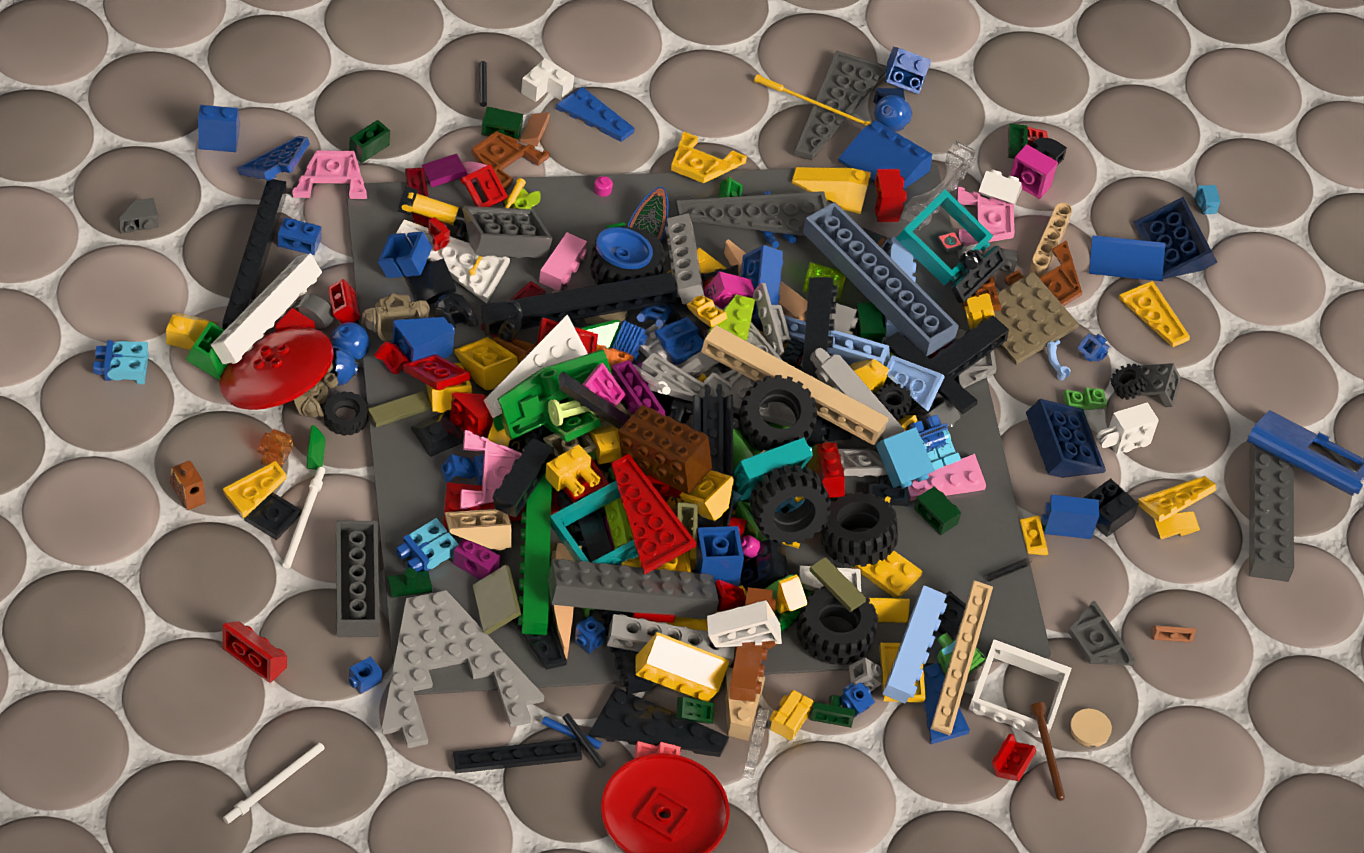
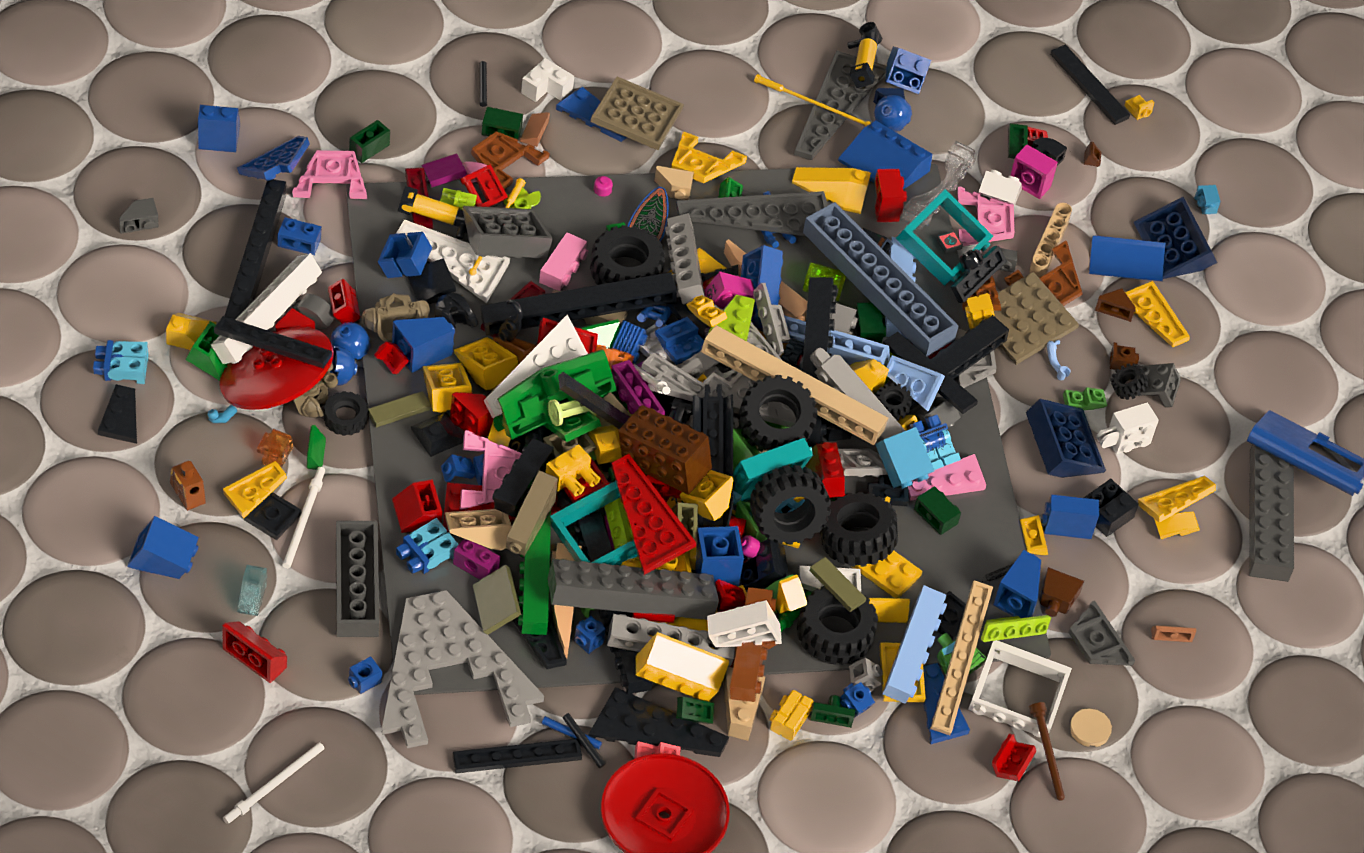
(120, 415): none -> black wing
(163, 549): none -> blue slope
(224, 417): none -> dark azure arm
(252, 590): none -> clear light blue slope
(273, 342): none -> black tile
(409, 583): dark green tile -> none
(417, 506): none -> red slope
(436, 372): red plate -> none
(439, 233): red bracket -> none
(458, 198): none -> lime hips
(532, 513): none -> dark tan slope
(604, 385): dark pink wing -> none
(624, 248): blue dish -> none
(637, 113): none -> dark tan plate
(675, 182): none -> tan slope
(756, 742): clear beam -> none
(862, 71): none -> black piece
(1014, 627): none -> lime bracket
(1020, 587): none -> blue slope
(1059, 592): none -> reddish brown torso
(1088, 348): blue brick -> none
(1090, 84): none -> black tile
(1092, 155): none -> reddish brown slope
(1116, 304): none -> reddish brown slope
(1122, 356): none -> reddish brown brick
(1139, 107): none -> yellow bracket

